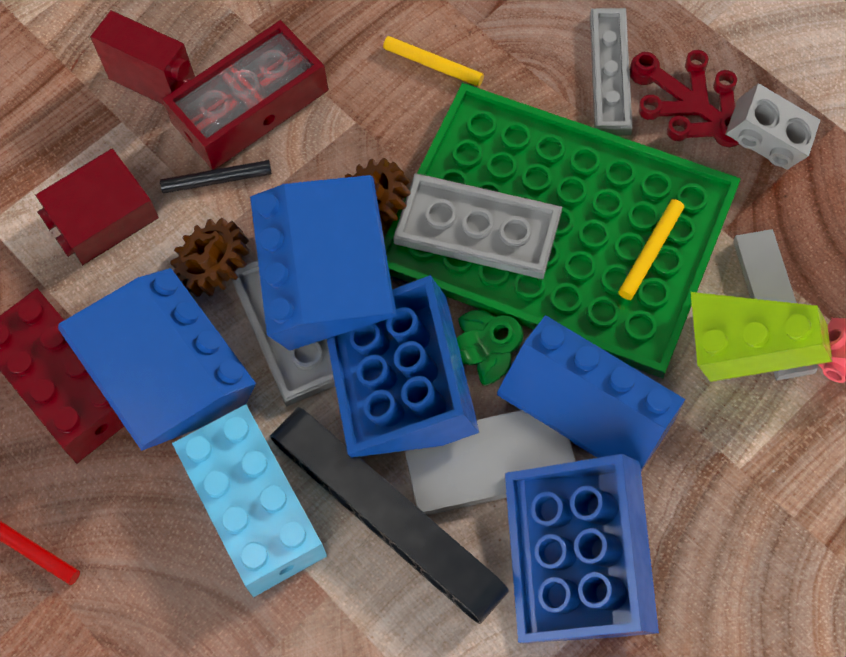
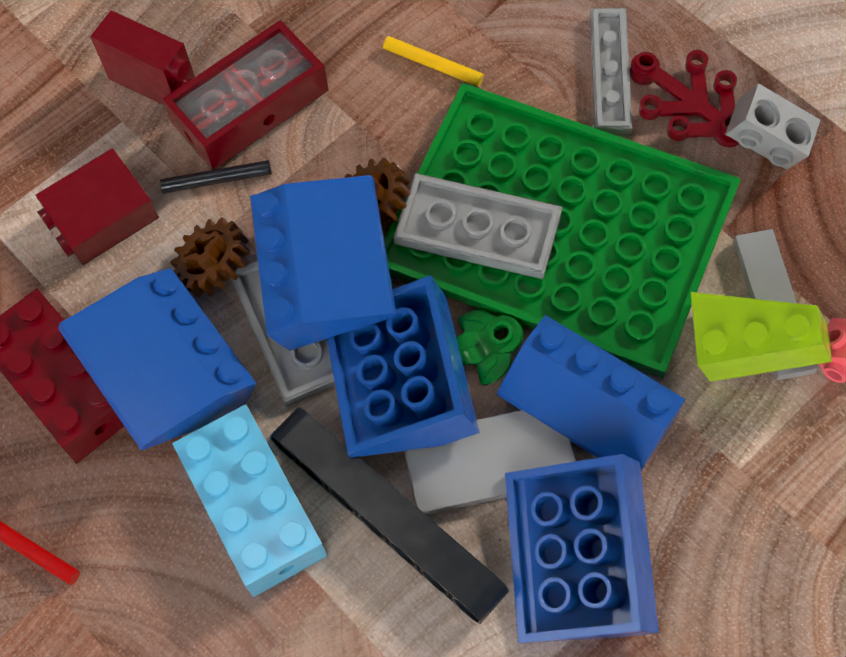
(651, 249): yellow bar -> none

